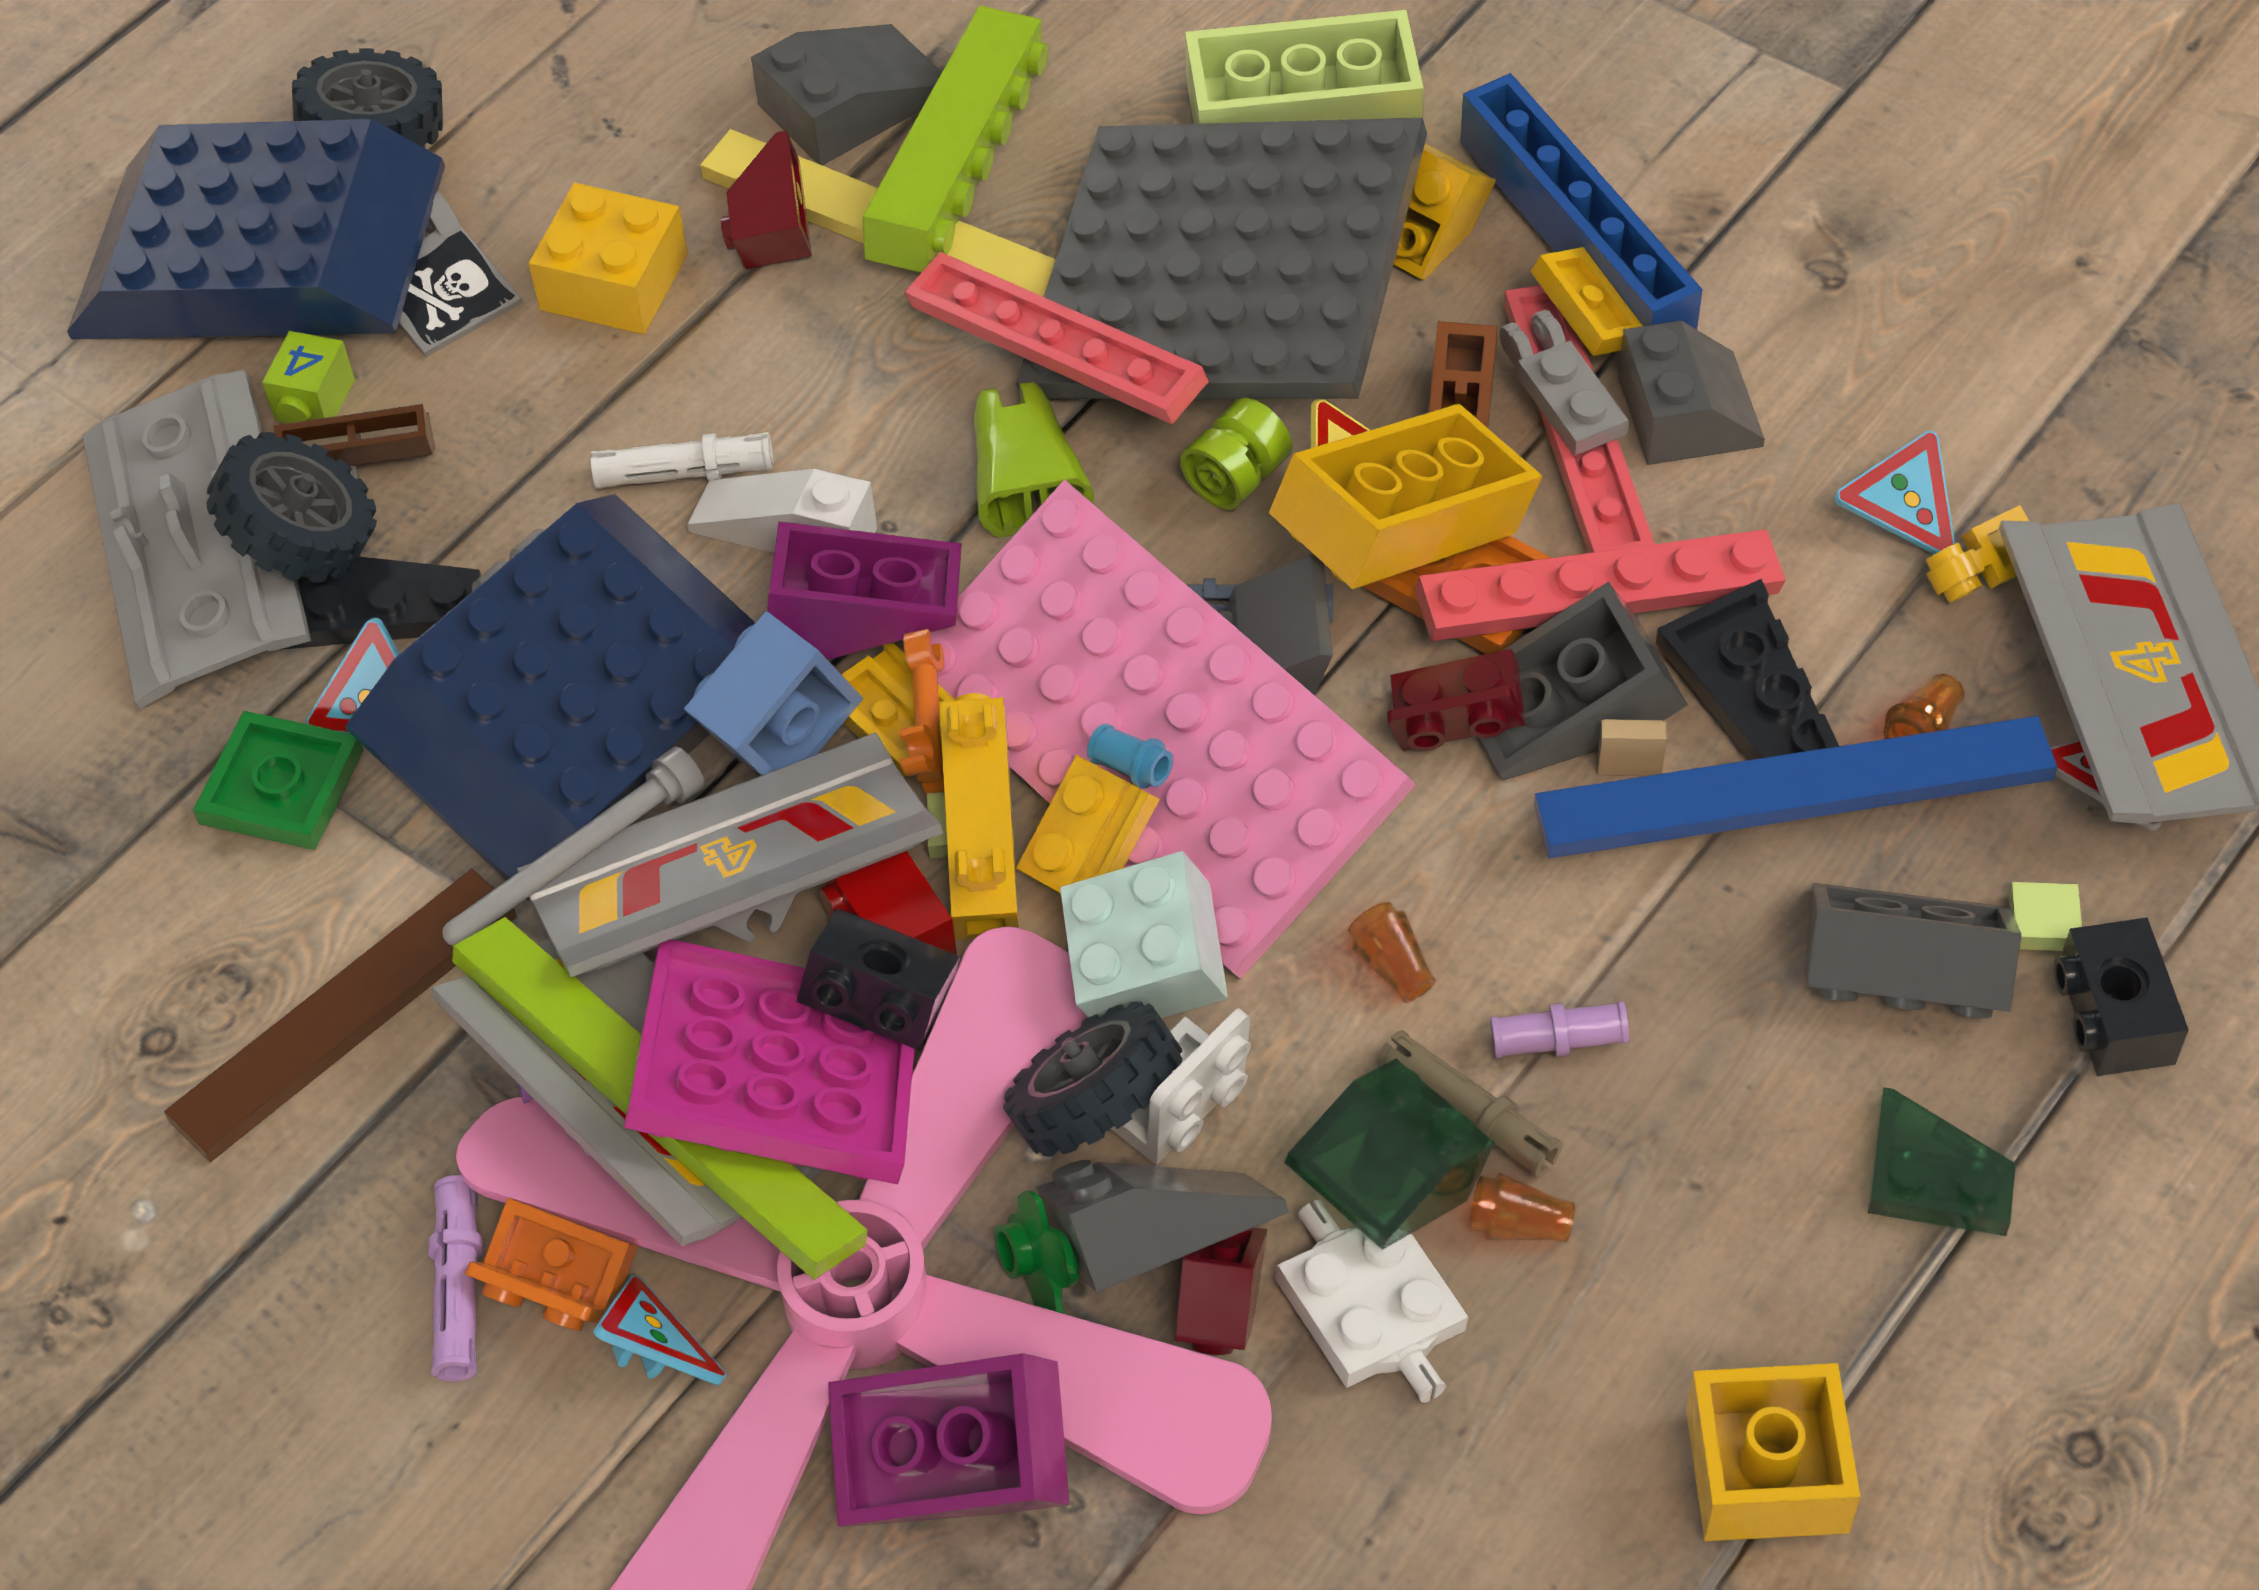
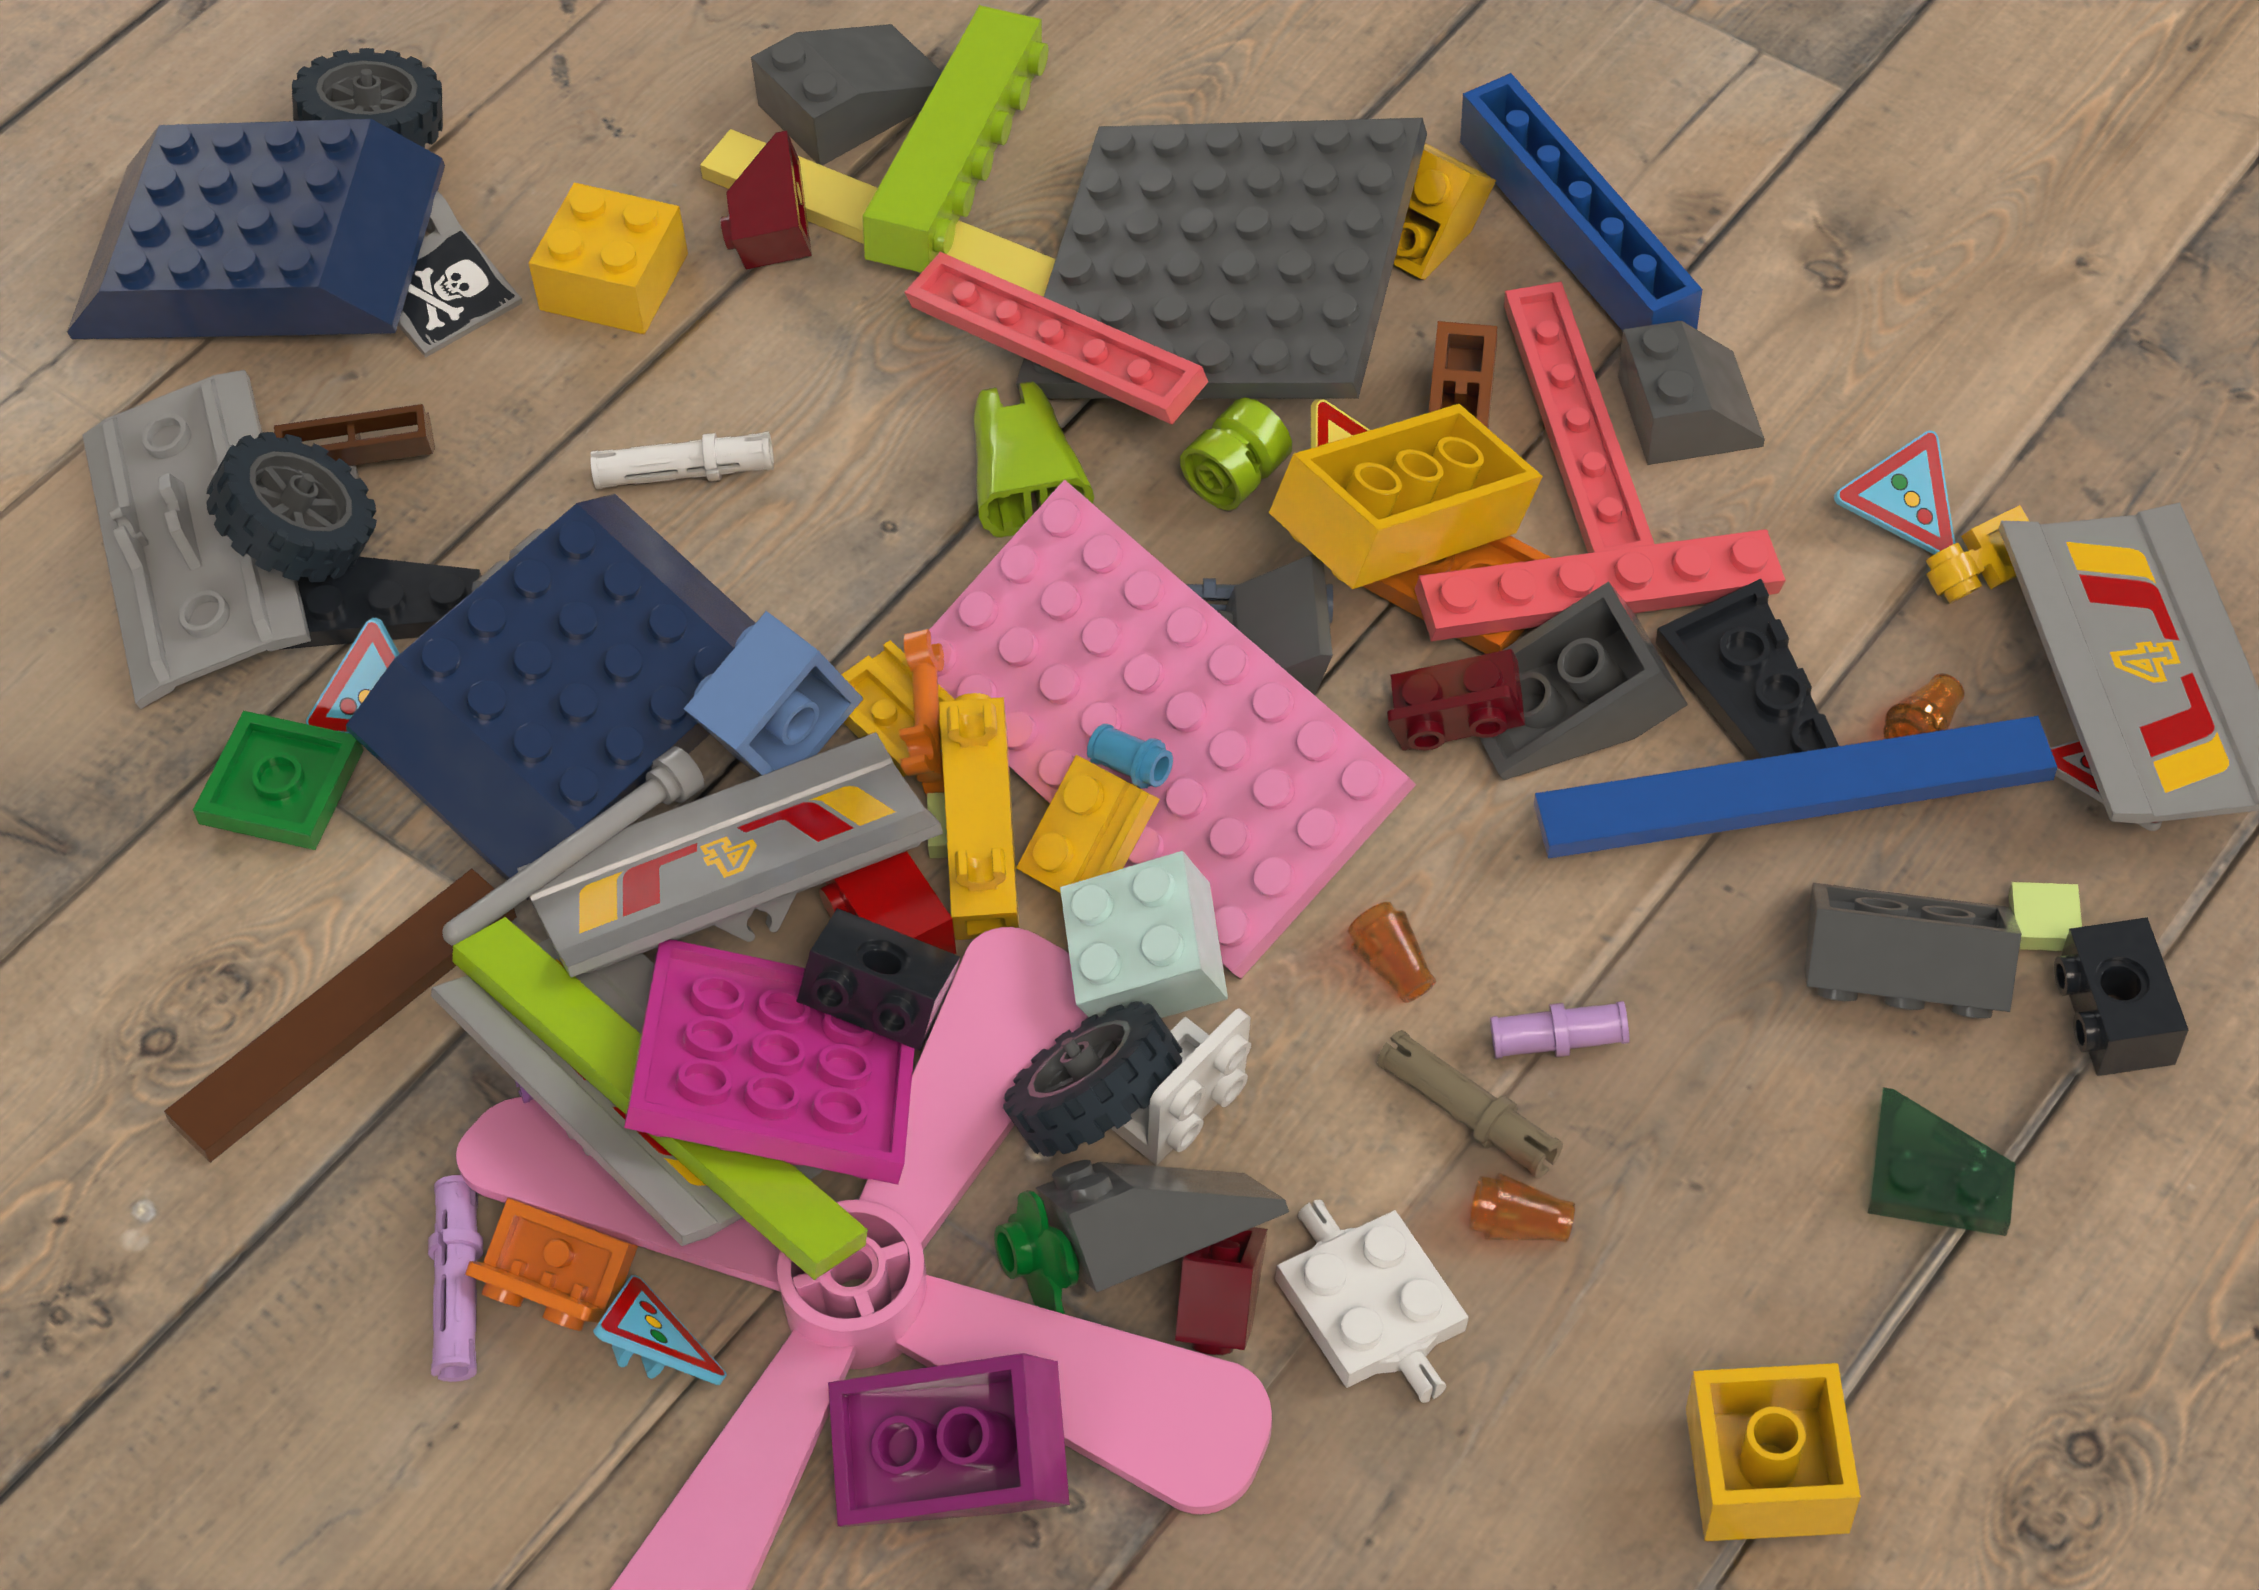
(308, 378): lime brick -> none
(750, 507): white slope -> none
(861, 587): magenta slope -> none
(1305, 70): yellowish green brick -> none
(1391, 1154): clear green slope -> none
(1564, 385): light grey hinge -> none
(1585, 299): yellow plate -> none
(1631, 747): tan tile -> none

